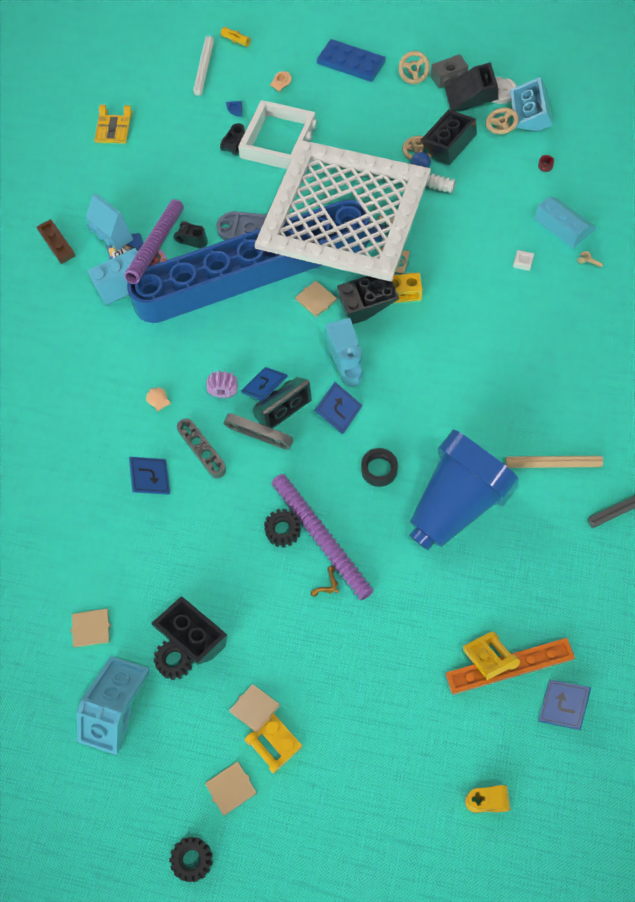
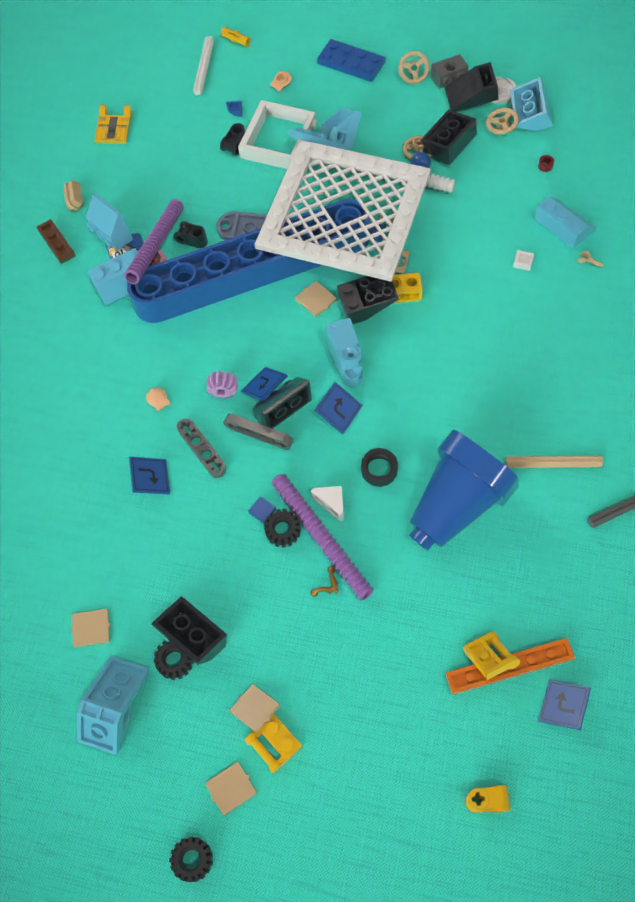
(73, 195): none -> tan piece
(261, 509): none -> blue tile
(330, 499): none -> white slope
(343, 130): none -> medium azure bracket

